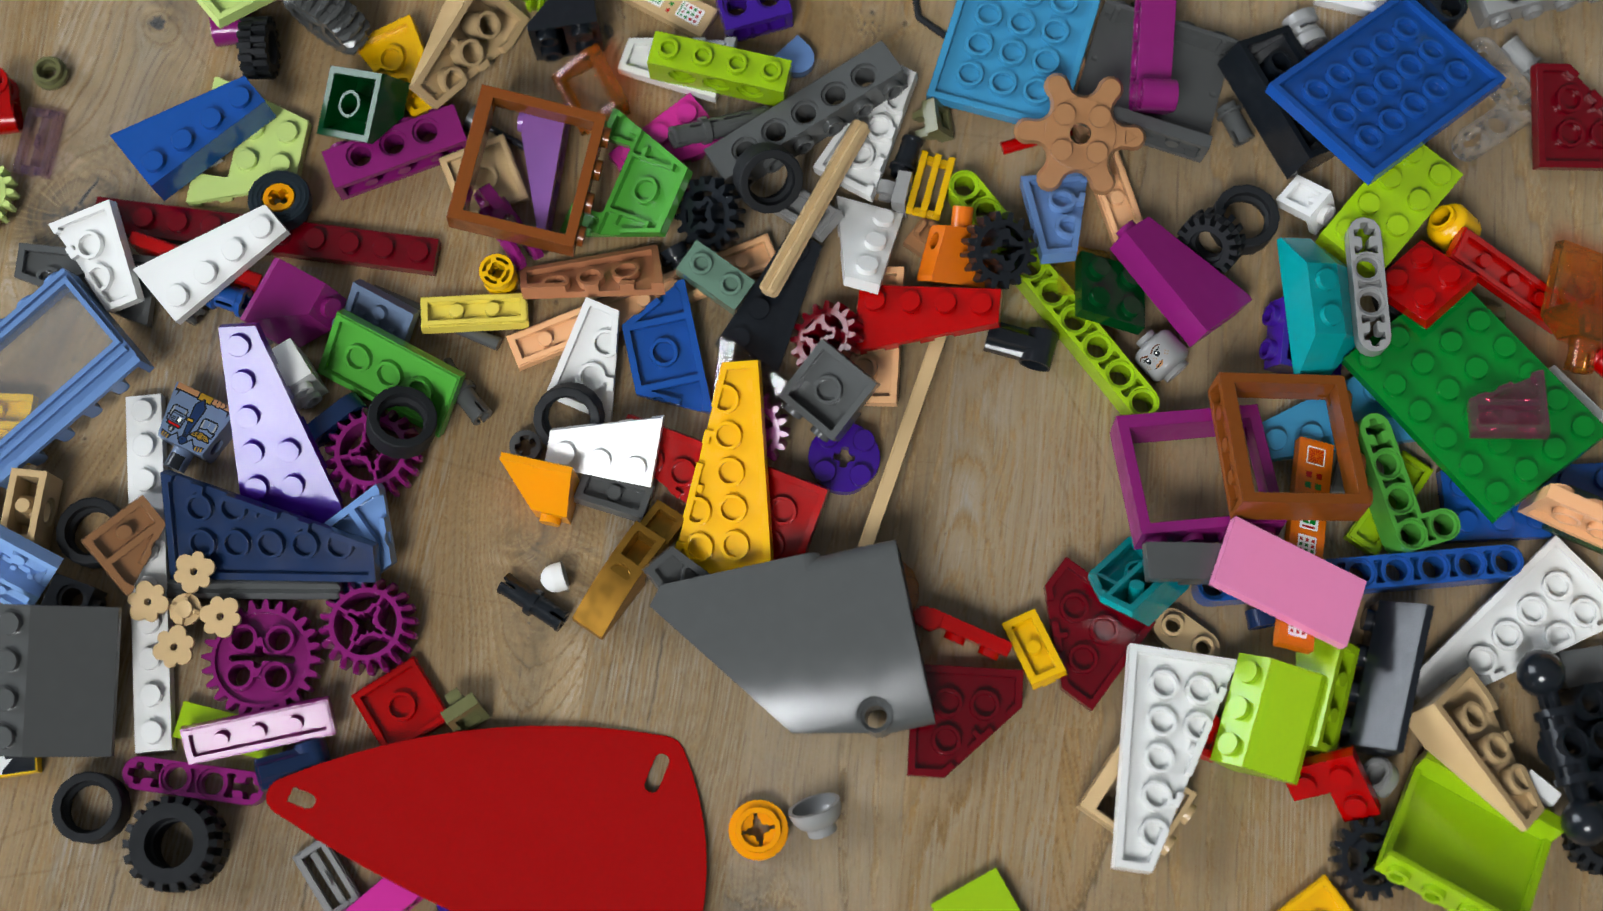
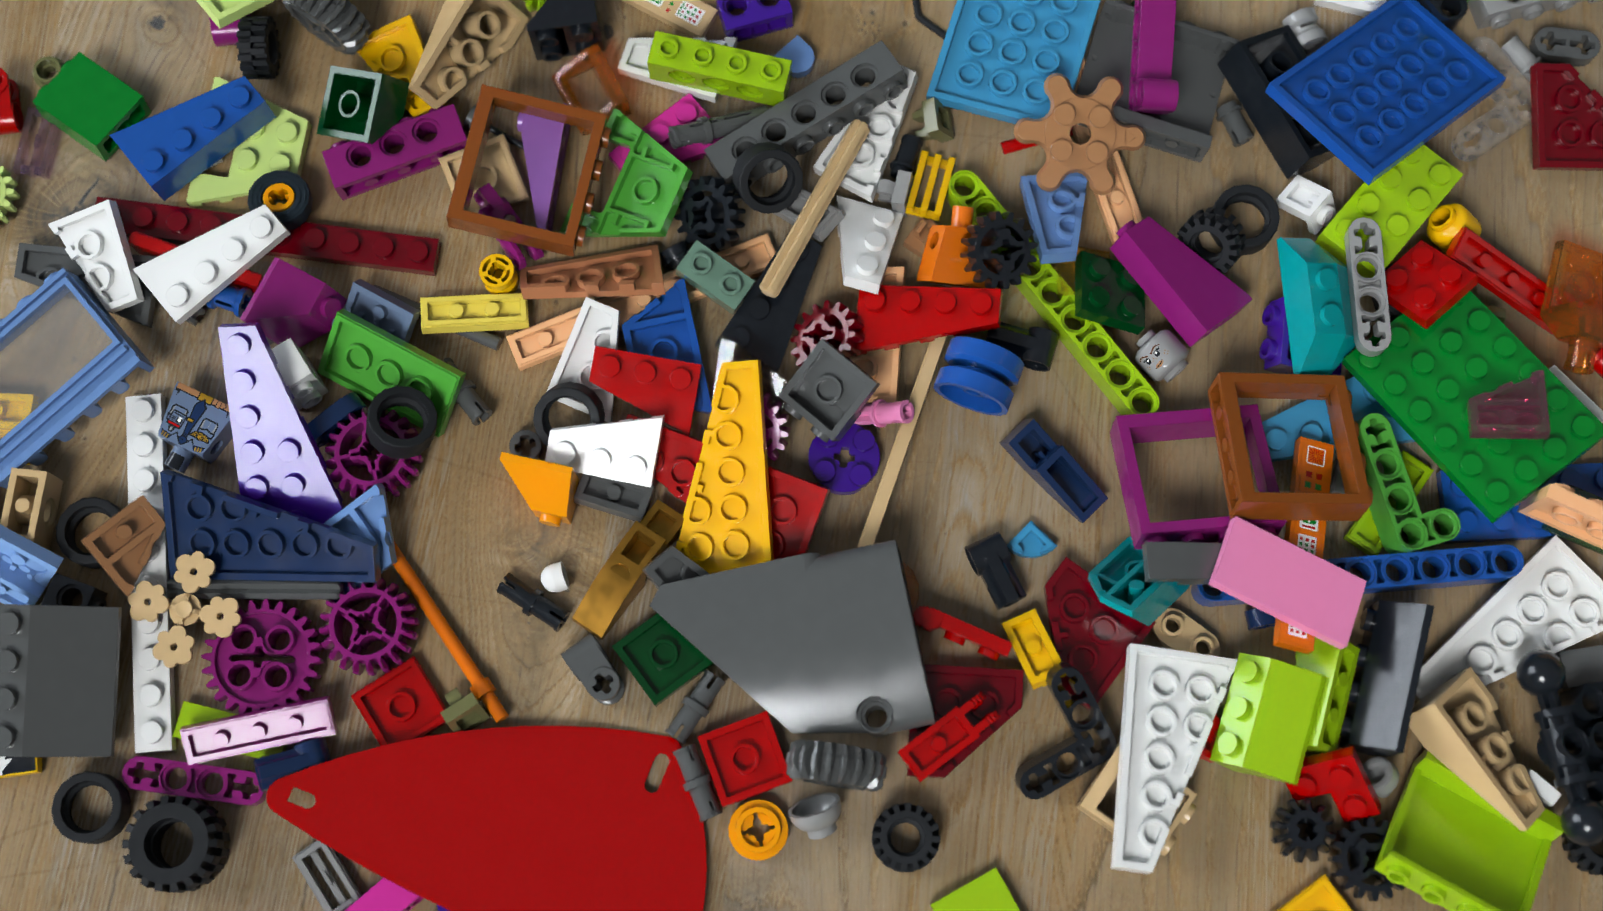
(90, 105): none -> green brick
(481, 686): none -> orange bar
(591, 666): none -> dark grey piece
(649, 383): none -> red wing
(660, 658): none -> dark green plate
(695, 707): none -> dark grey pin
(697, 782): none -> dark grey pin
(744, 759): none -> red plate
(836, 765): none -> dark grey gear
(883, 413): none -> bright pink axle
(928, 837): none -> black tyre
(945, 739): none -> red hinge
(979, 375): none -> blue wheel
(991, 561): none -> black piece
(1031, 542): none -> dark azure tile
(1054, 469): none -> dark blue slope
(1079, 743): none -> black beam
(1289, 830): none -> black gear
(1565, 45): none -> dark grey beam

